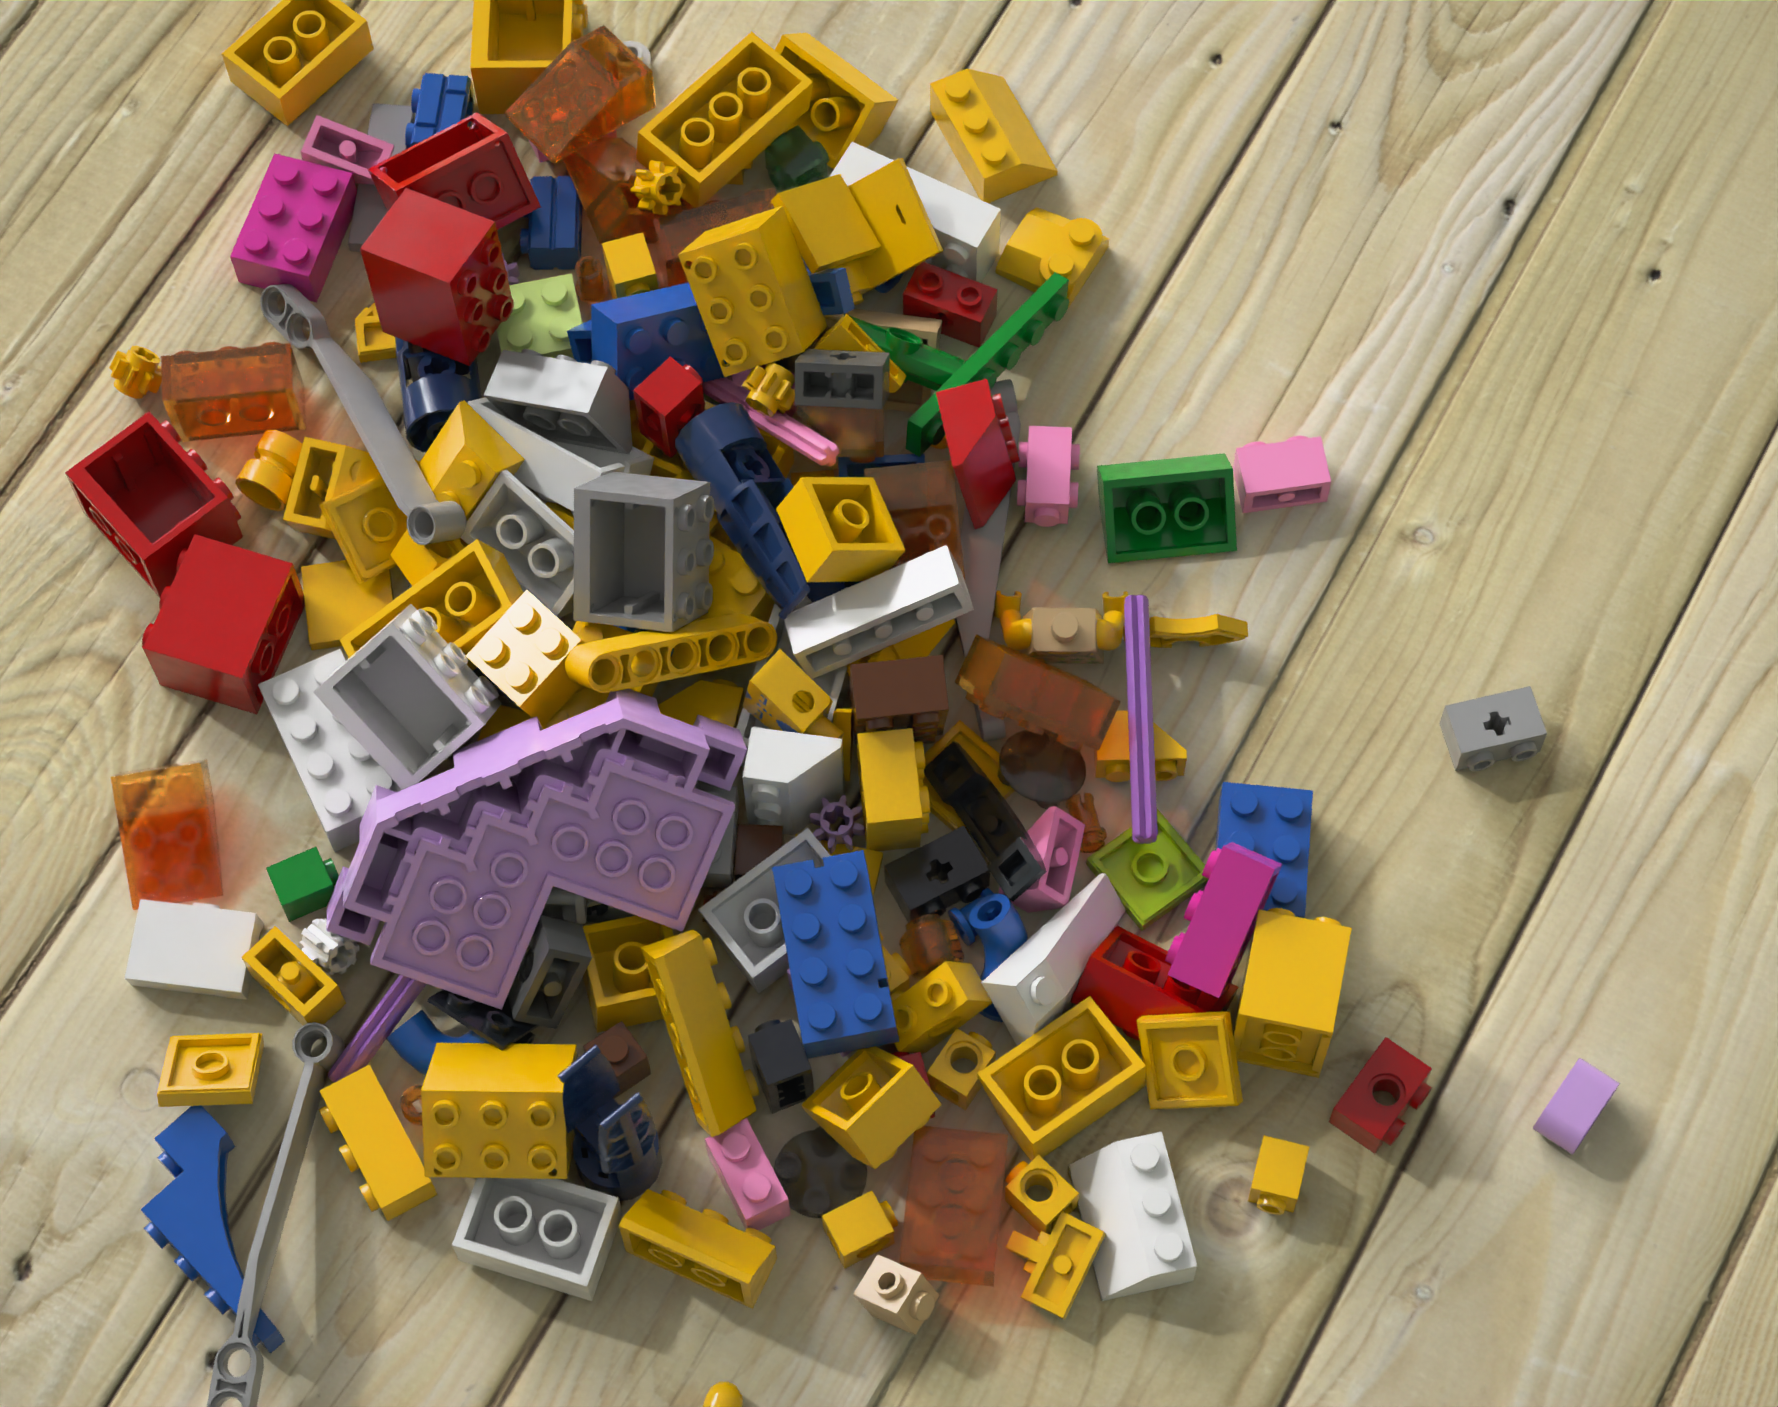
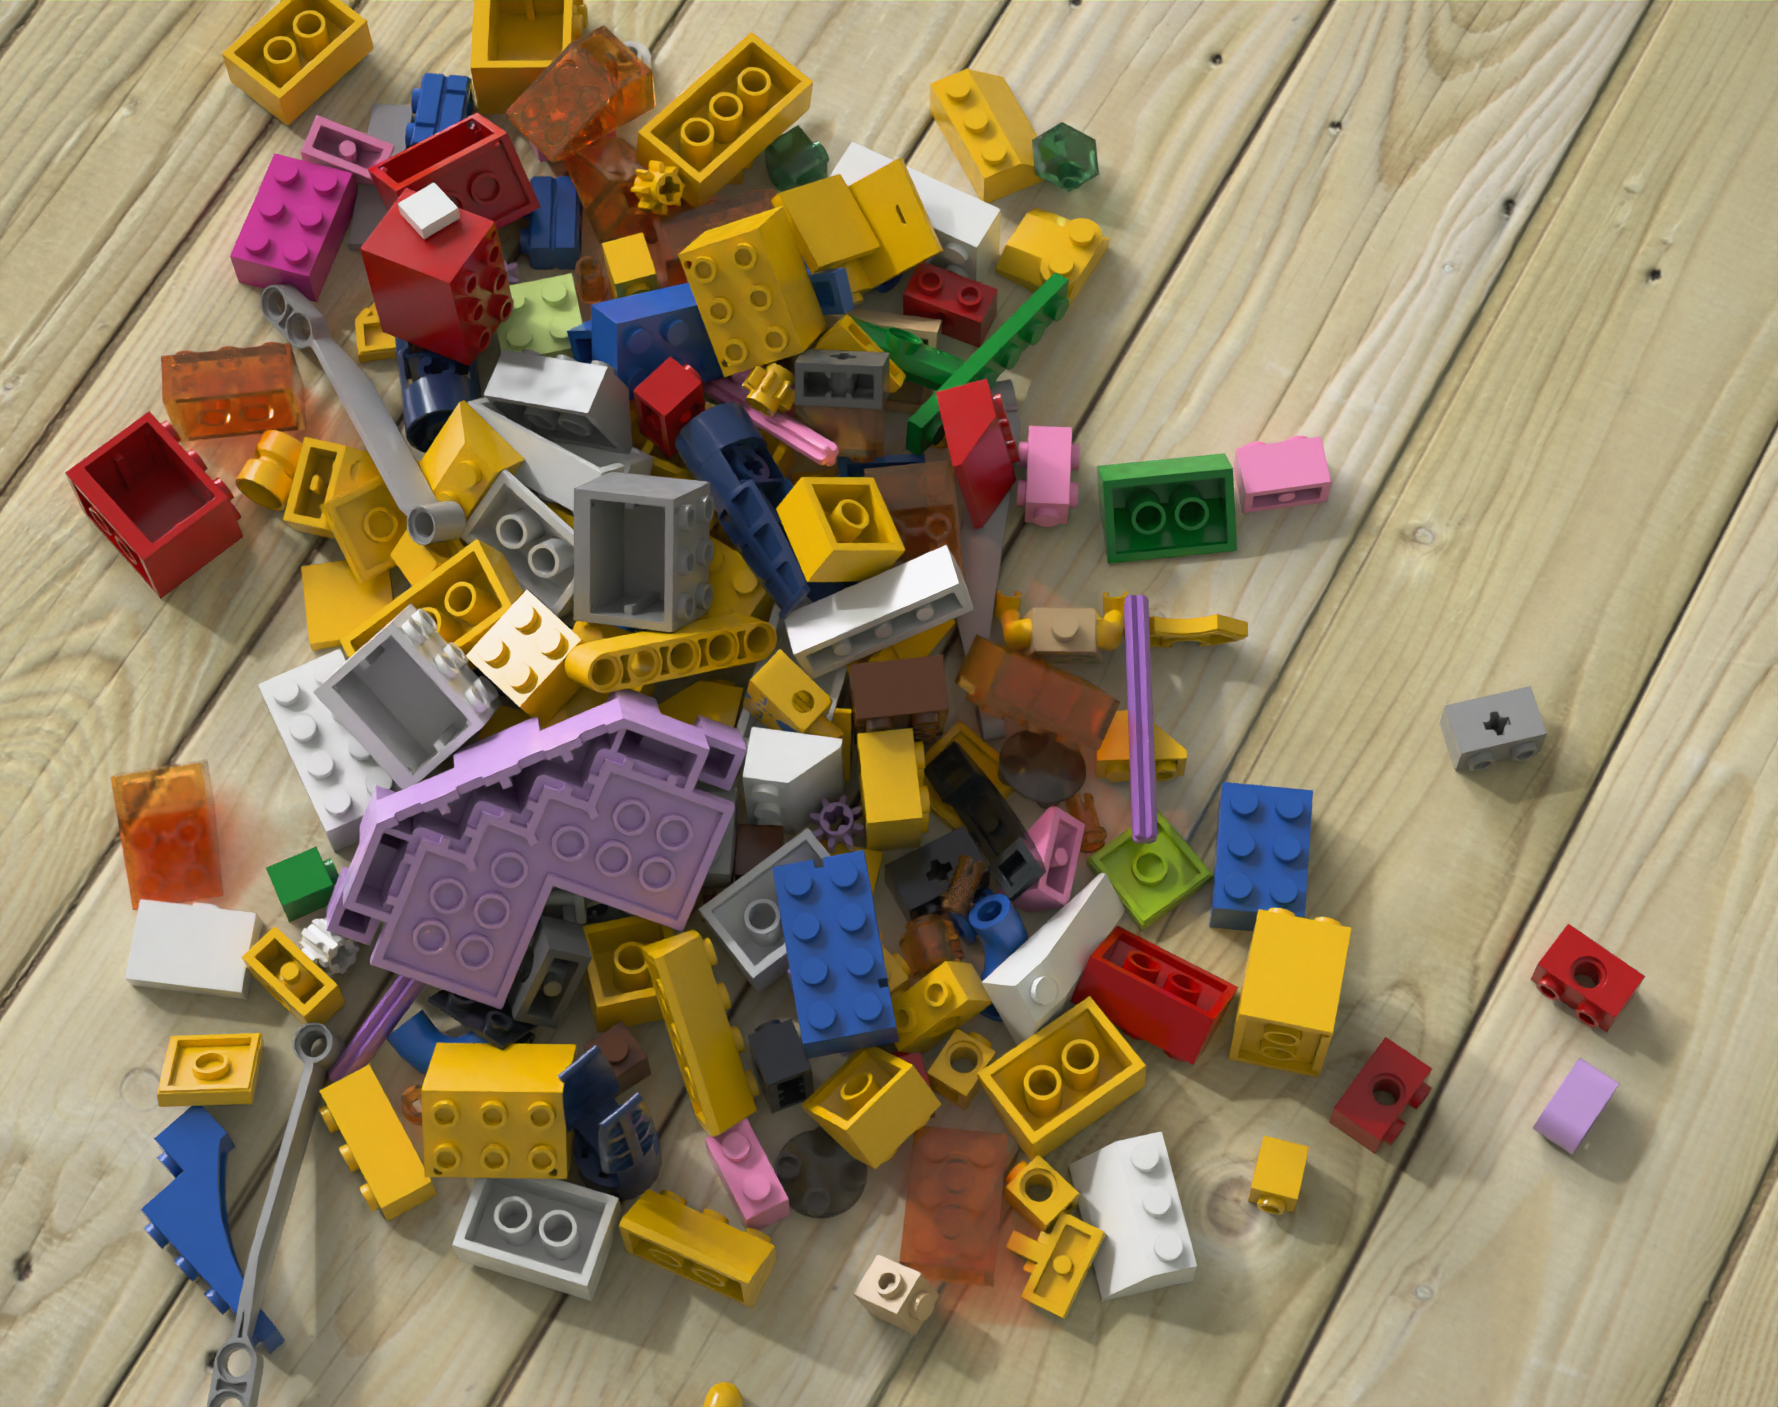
(136, 372): yellow gear -> none
(224, 623): red container -> none
(429, 210): none -> white tile
(843, 100): yellow slope -> none
(860, 1228): yellow brick -> none
(962, 888): none -> clear orange pin
(1065, 157): none -> clear green brick
(1190, 1060): yellow tile -> none
(1222, 918): dark pink brick -> none
(1579, 955): none -> red brick

